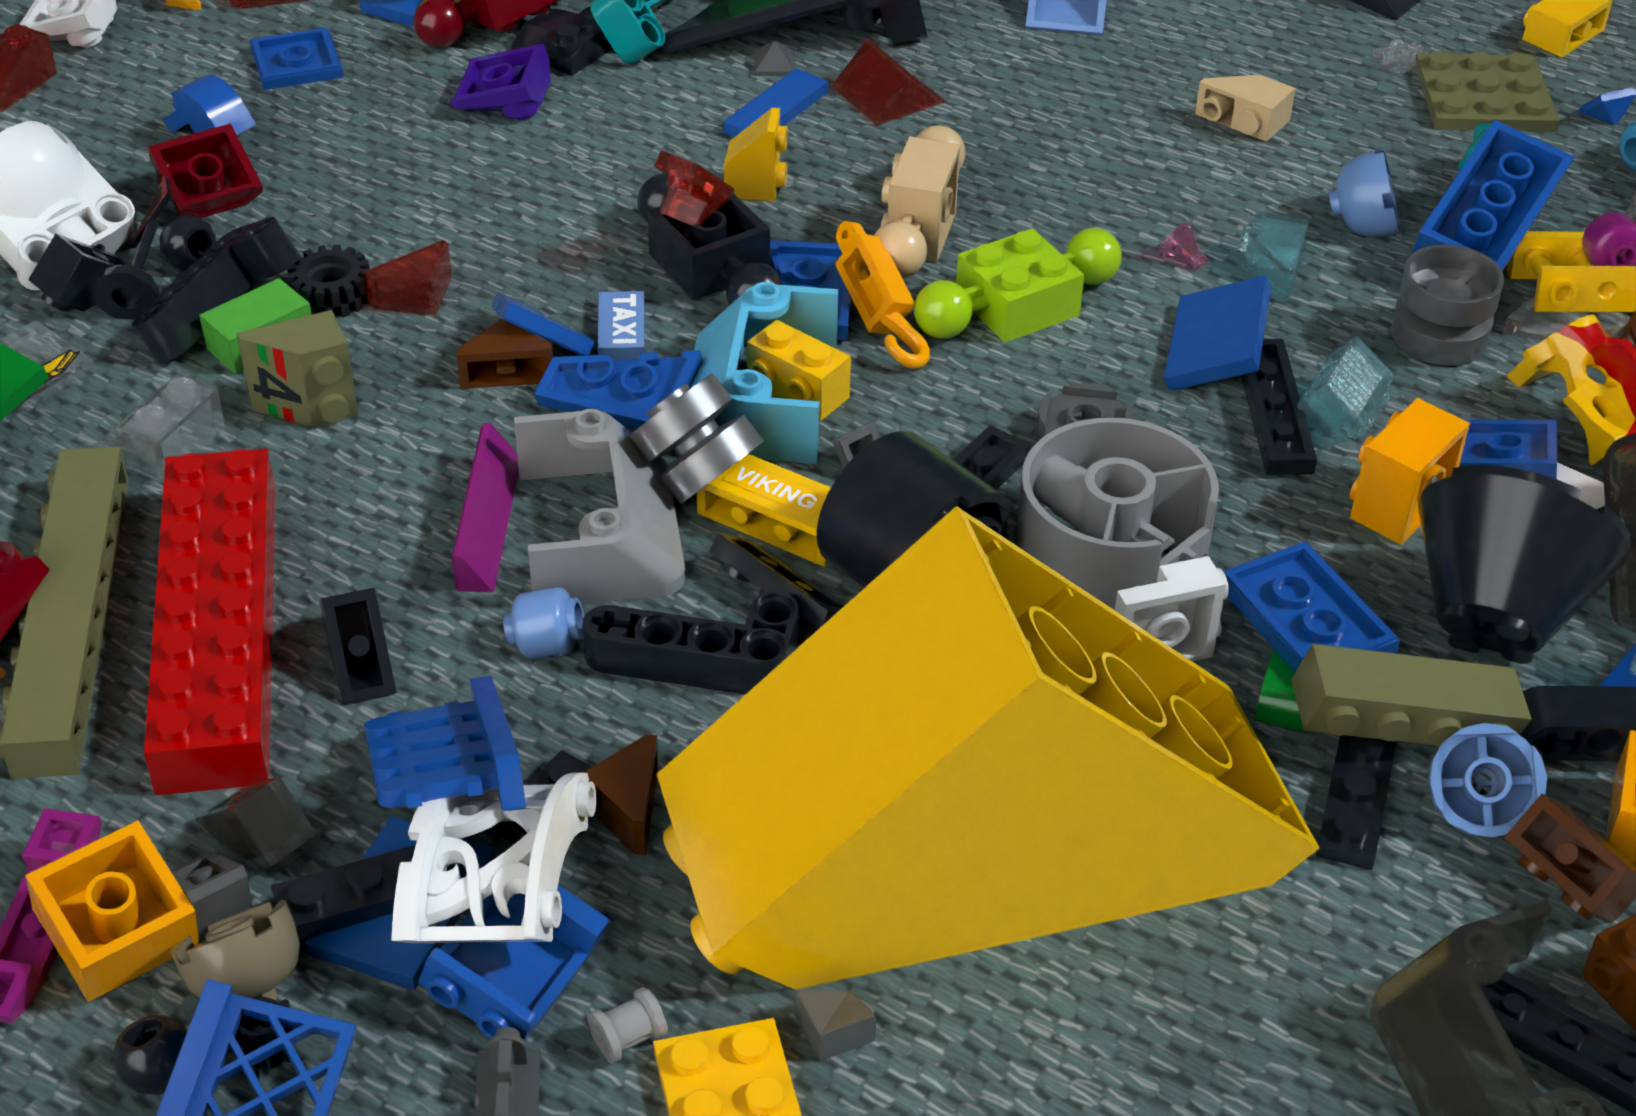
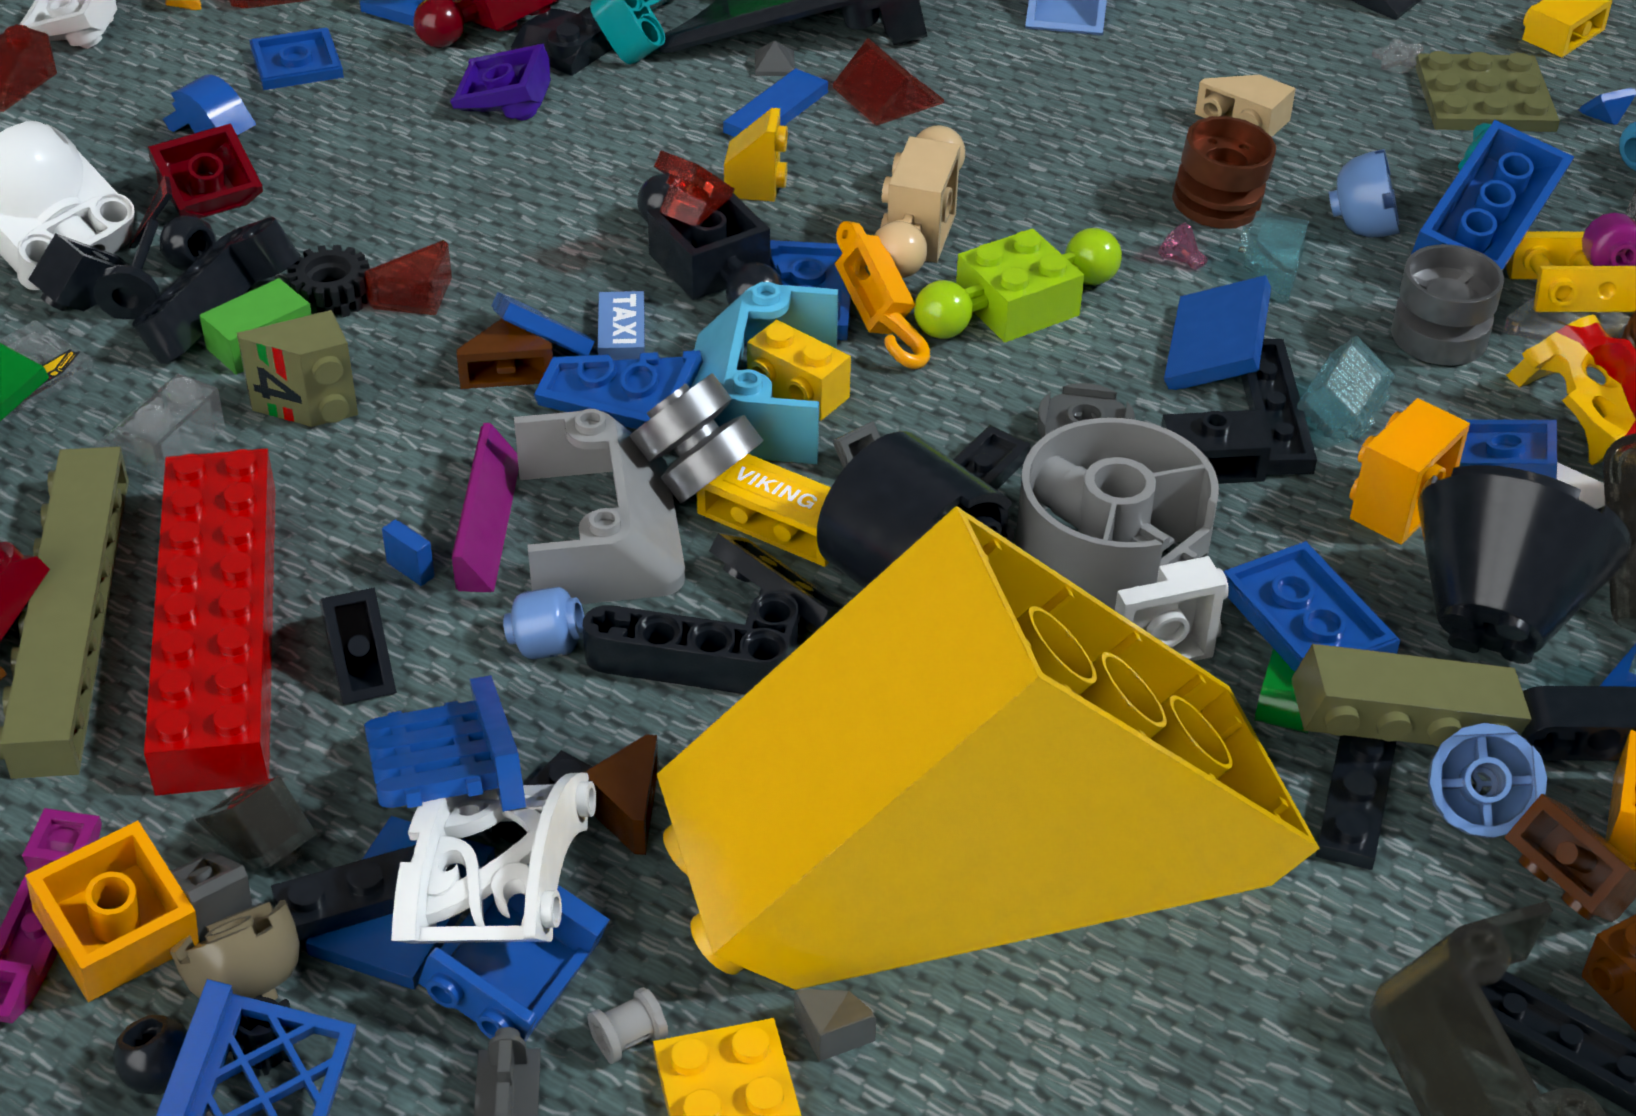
(408, 552): none -> blue tile
(1223, 172): none -> copper wheel
(1229, 439): none -> black brick

